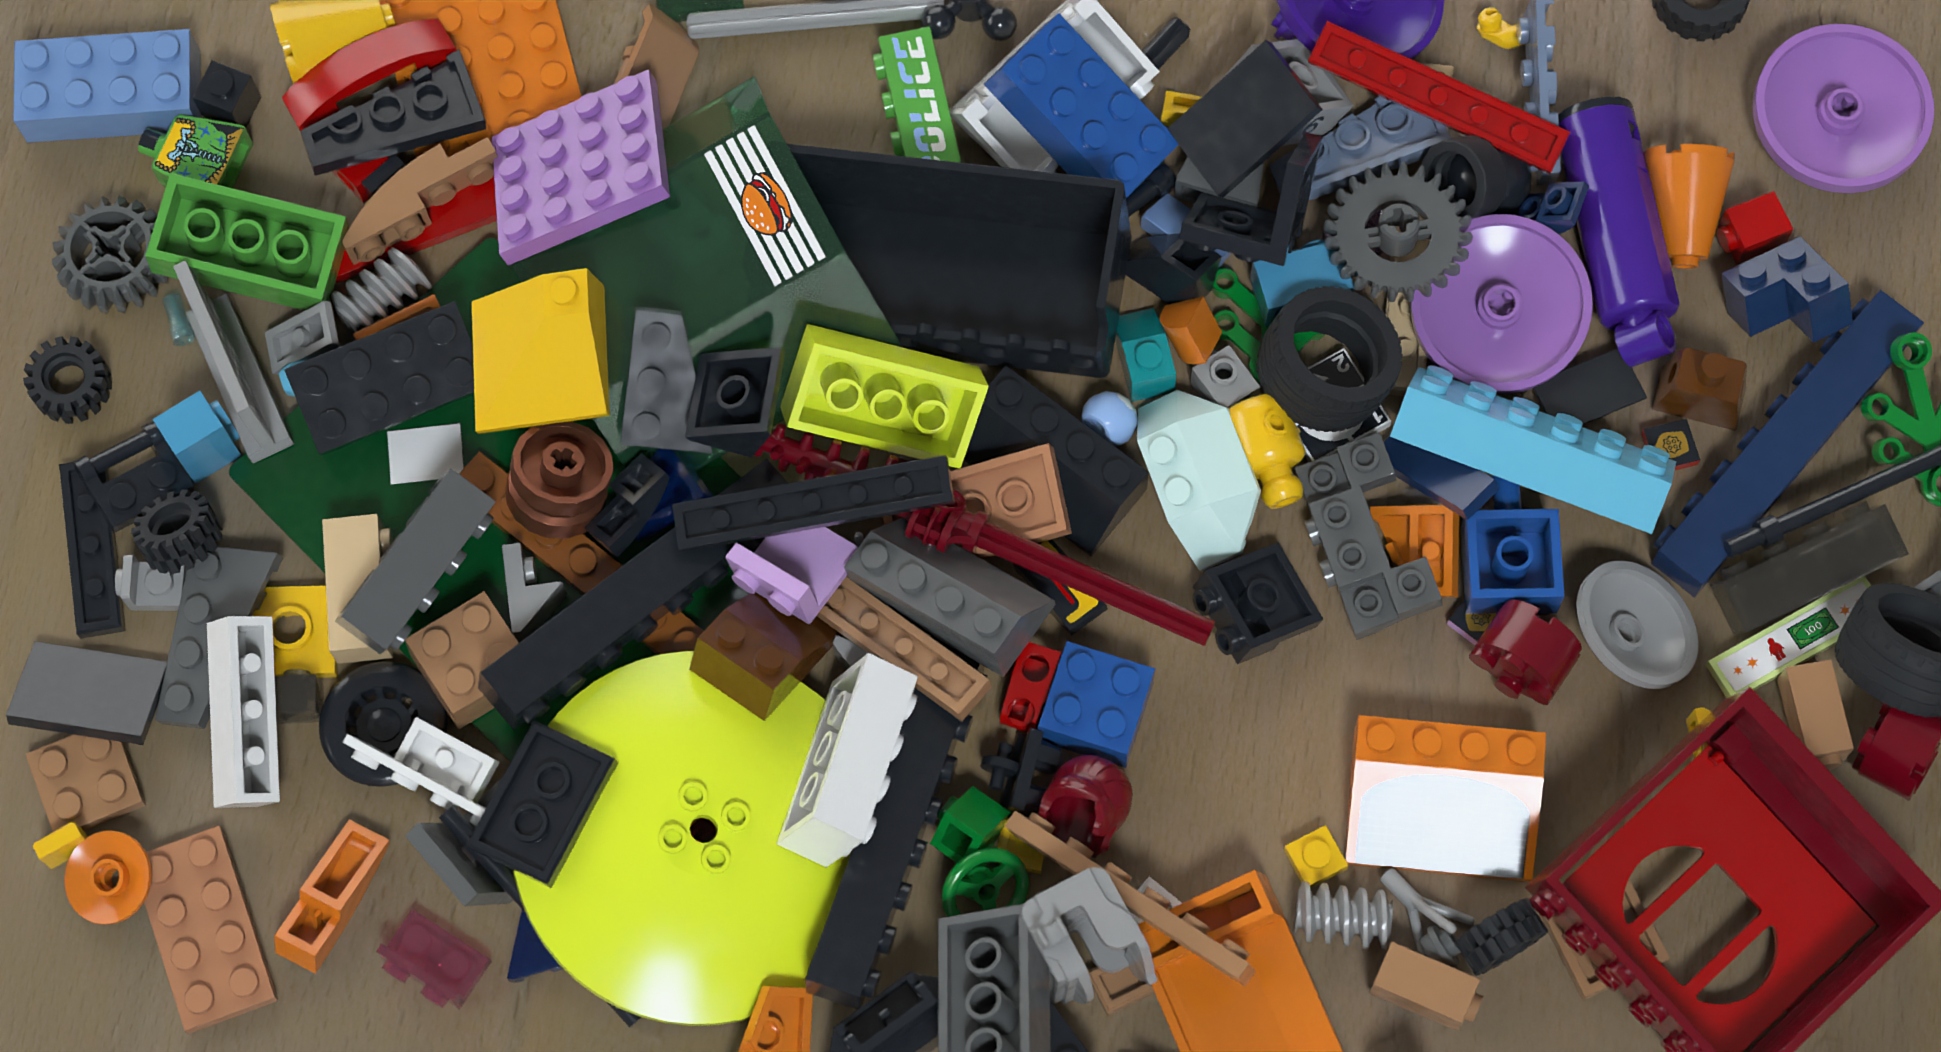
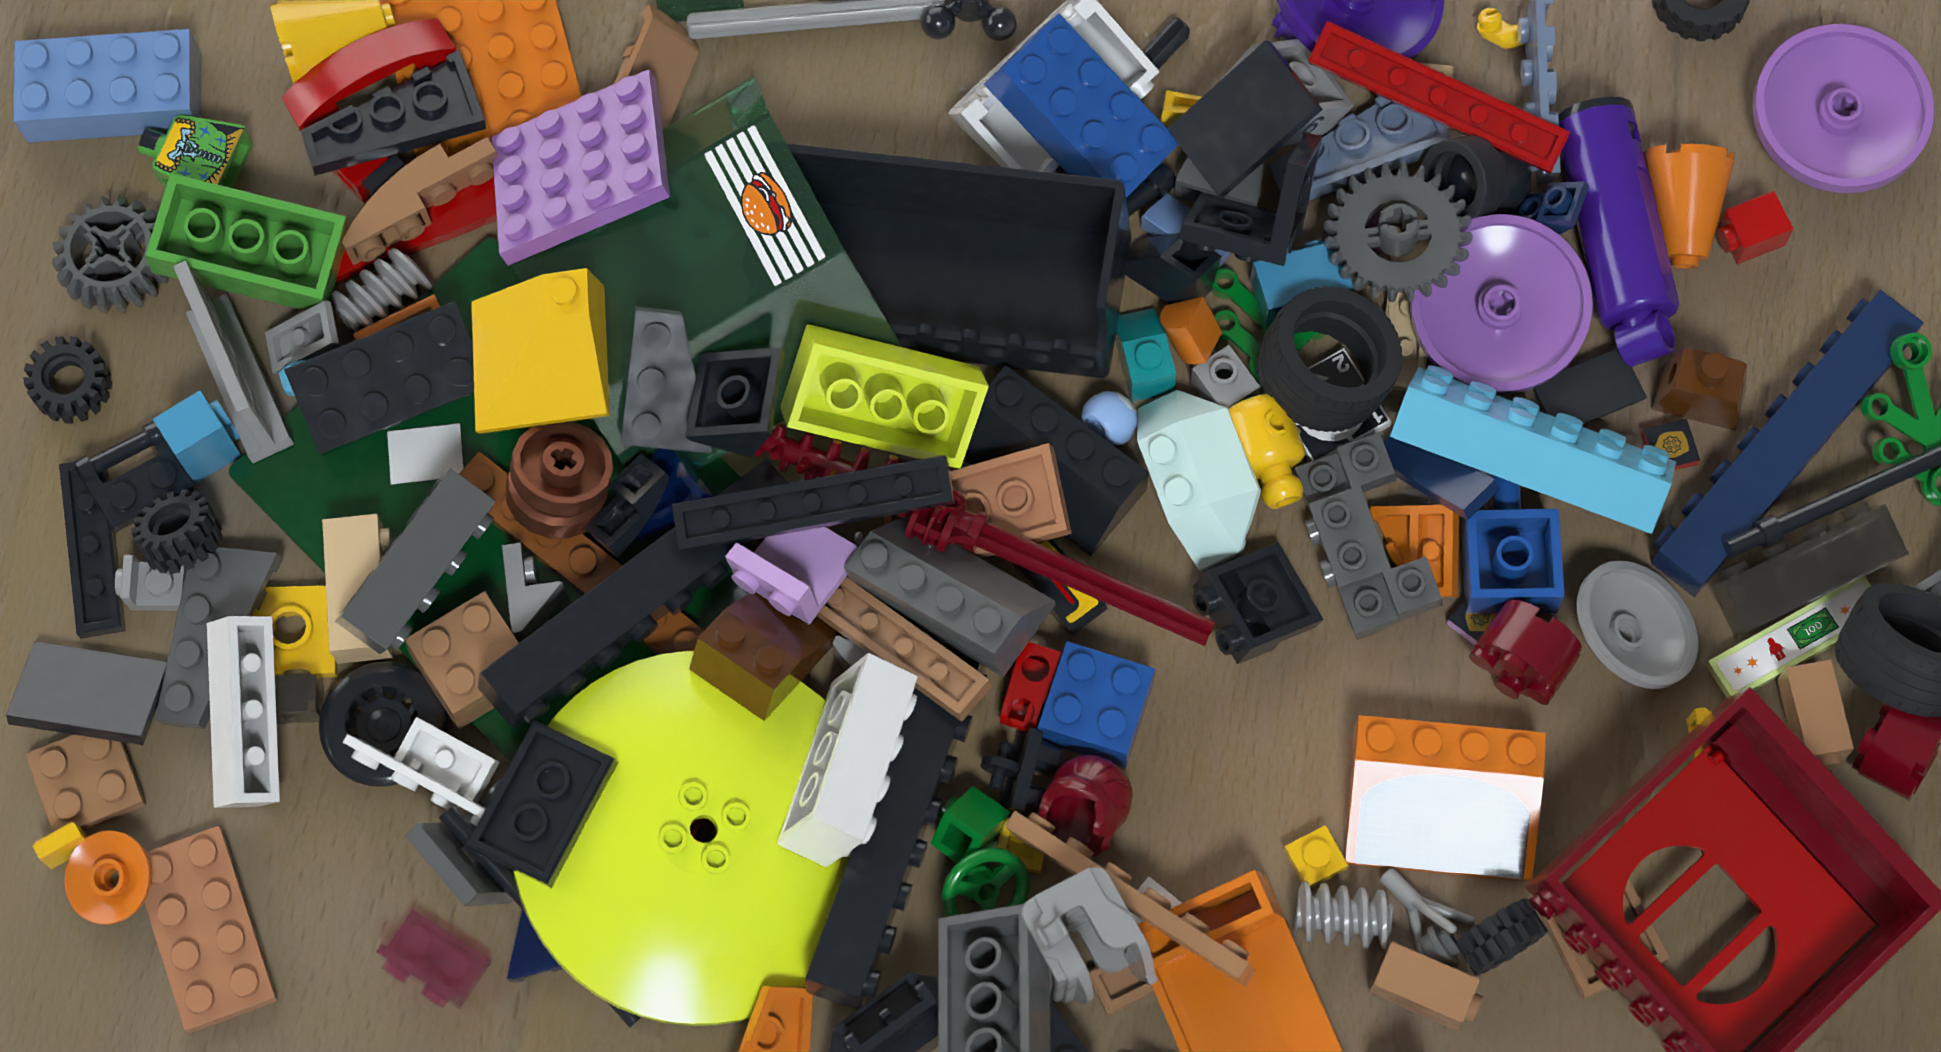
(180, 329): clear light blue piece -> none
(226, 95): black brick -> none
(330, 896): orange slope -> none
(915, 96): bright green brick -> none
(1785, 285): dark blue brick -> none

